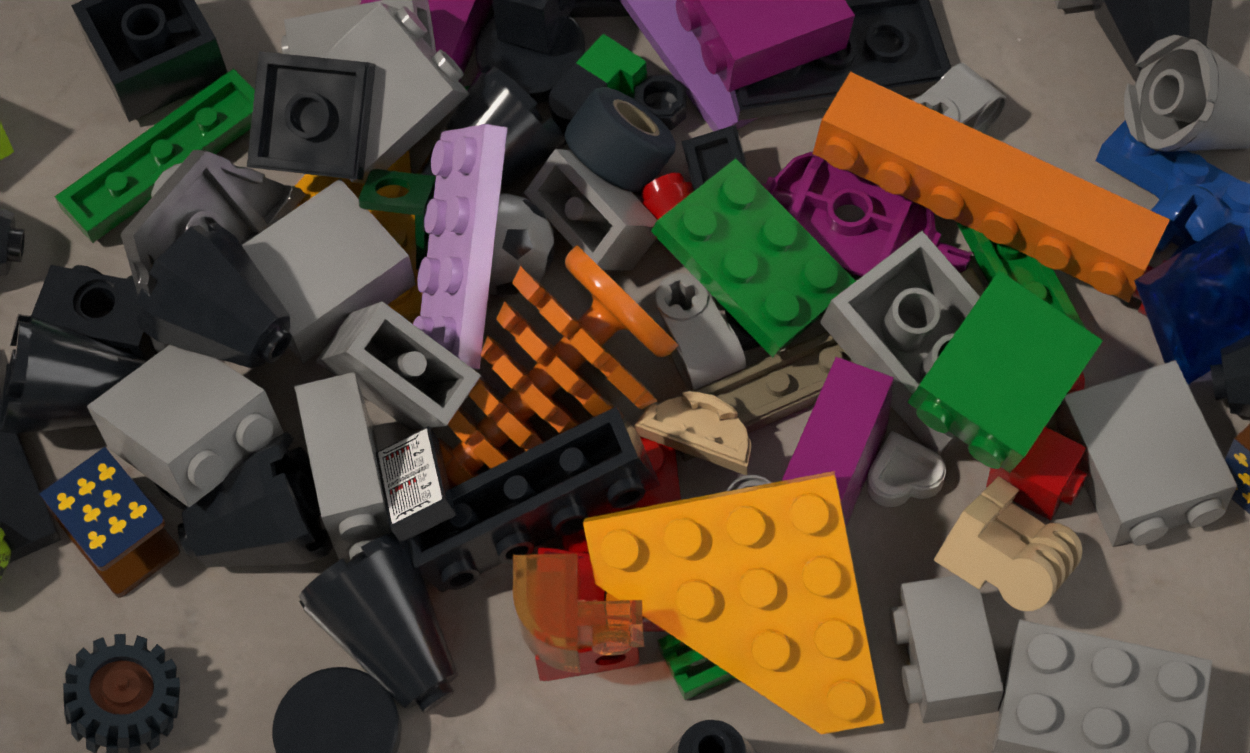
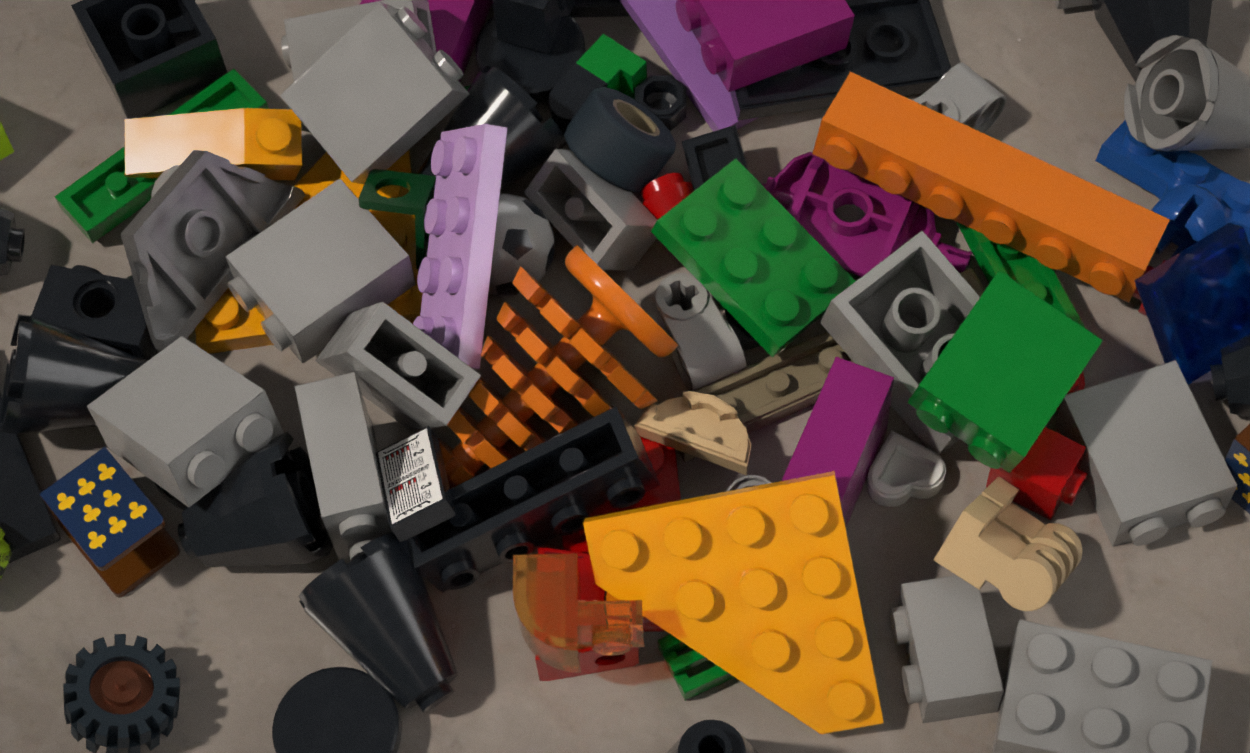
(214, 301): black cone -> none
(245, 136): none -> light orange slope
(311, 115): black tile -> none

